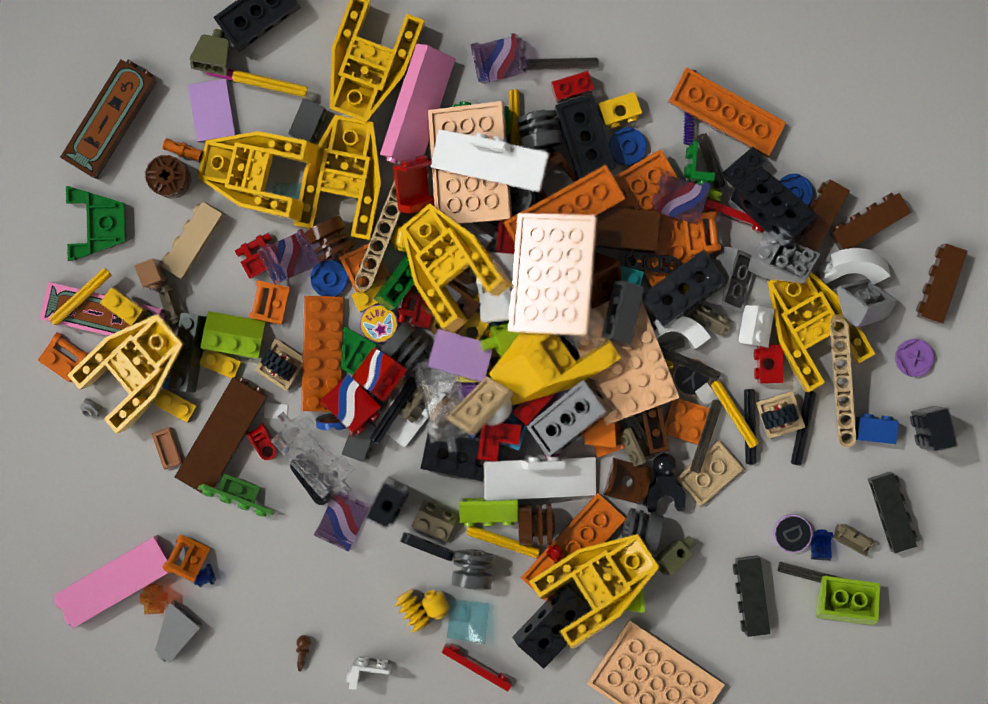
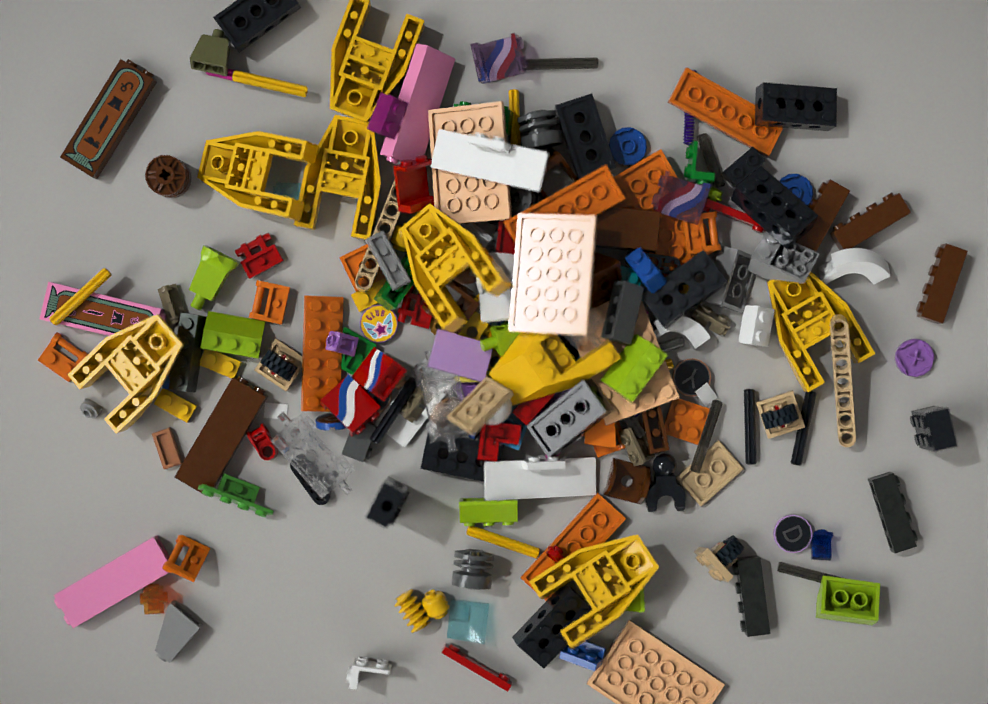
(104, 223): green wing -> none
(123, 306): yellow brick -> none
(151, 274): medium nougat brick -> none
(182, 149): orange pin -> none
(192, 240): tan brick -> none
(205, 576): clear blue brick -> none
(210, 275): none -> lime piece
(211, 110): lavender tile -> none
(288, 257): clear purple panel -> none
(303, 643): reddish brown bar -> none
(308, 121): dark grey brick -> none
(329, 238): reddish brown wheel -> none
(329, 278): blue tile -> none
(341, 343): none -> medium lavender bracket
(342, 521): clear purple panel -> none
(387, 116): none -> magenta brick
(388, 260): none -> light grey tile
(405, 346): dark grey wheel -> none
(427, 546): black beam -> none
(435, 520): dark tan bracket -> none
(535, 524): reddish brown wheel -> none
(572, 86): red brick -> none
(585, 655): none -> blue bracket
(628, 102): yellow brick -> none
(634, 369): none -> lime slope
(646, 270): none -> blue brick
(648, 530): dark grey wheel -> none
(668, 560): olive torso -> none
(690, 363): clear smoke axle -> none
(720, 557): none -> tan plate
(735, 414): yellow axle -> none
(775, 373): red brick -> none
(804, 98): none -> black brick
(848, 537): dark tan hinge -> none
(864, 302): light grey slope -> none
(876, 430): blue brick -> none

